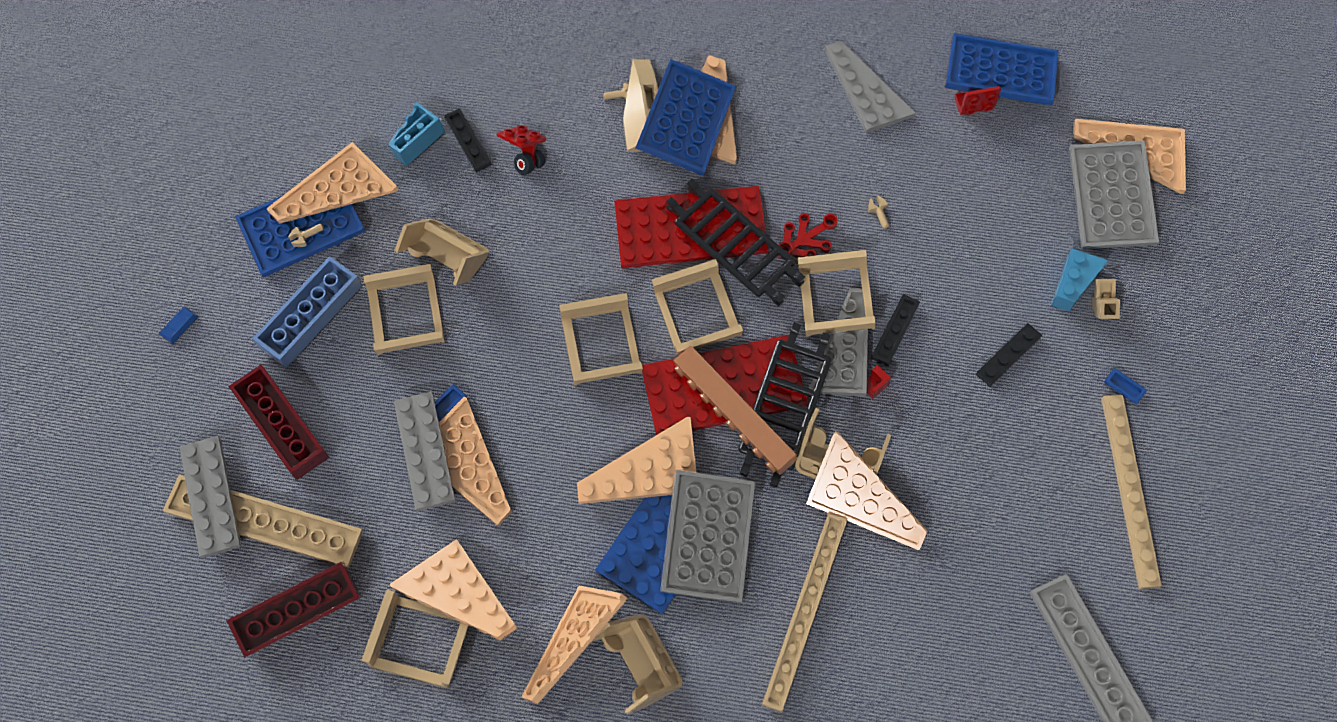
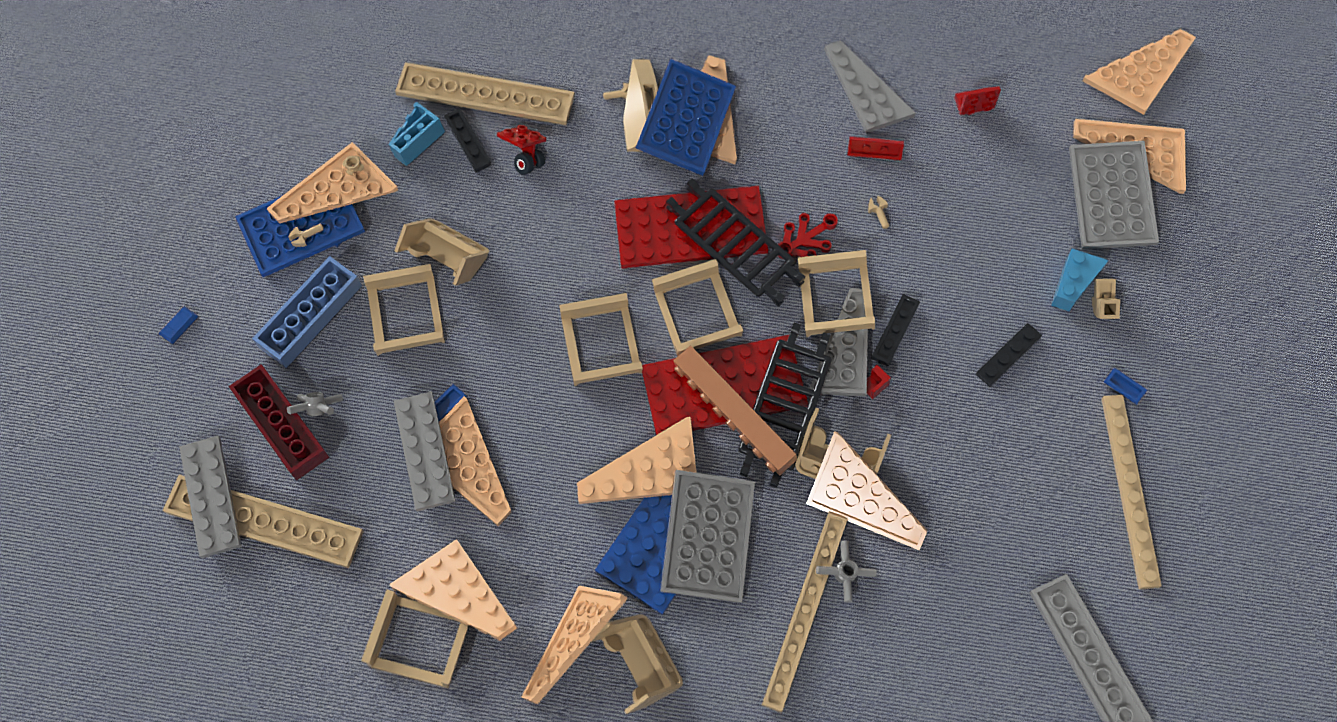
(293, 609): dark red brick -> none
(315, 404): none -> light grey bar
(353, 160): none -> tan plate
(485, 93): none -> tan plate
(840, 575): none -> light grey bar
(875, 148): none -> red plate
(1019, 69): blue plate -> none
(1143, 73): none -> light nougat wing

